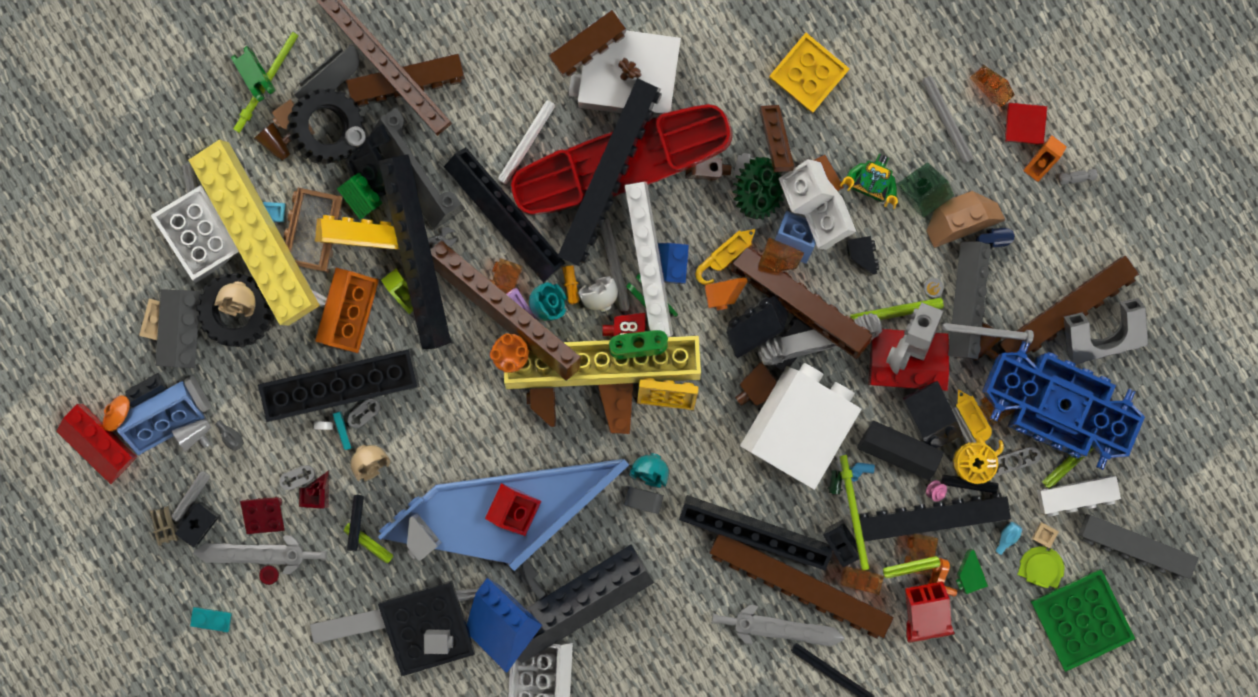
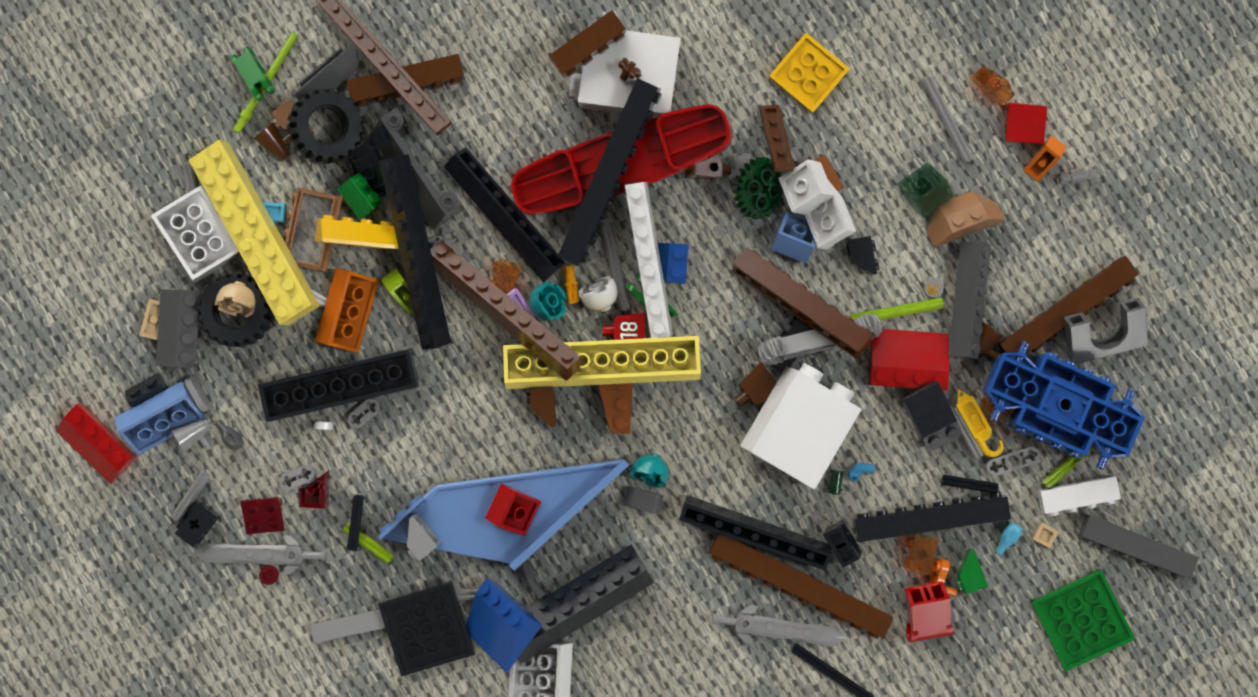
(115, 413): orange dish -> none
(162, 521): dark tan arm -> none
(211, 619): teal plate -> none
(343, 430): teal tile -> none
(355, 136): light grey tile -> none
(365, 462): tan cylinder -> none
(437, 641): light grey brick -> none
(509, 353): orange dish -> none
(526, 142): white axle -> none
(628, 349): green piece -> none
(667, 394): yellow plate -> none
(724, 293): orange slope -> none
(725, 254): yellow plate -> none
(756, 325): black slope -> none
(779, 256): clear orange slope -> none
(846, 475): lime bar -> none
(861, 580): clear orange brick -> none
(873, 180): torso -> none
(901, 450): black piece -> none
(911, 567): lime axle -> none
(916, 338): light grey brick -> none
(936, 490): bright pink wheel -> none
(965, 457): yellow wheel -> none
(997, 237): dark blue arm -> none
(1027, 336): light grey bar -> none
(1042, 567): lime piece -> none

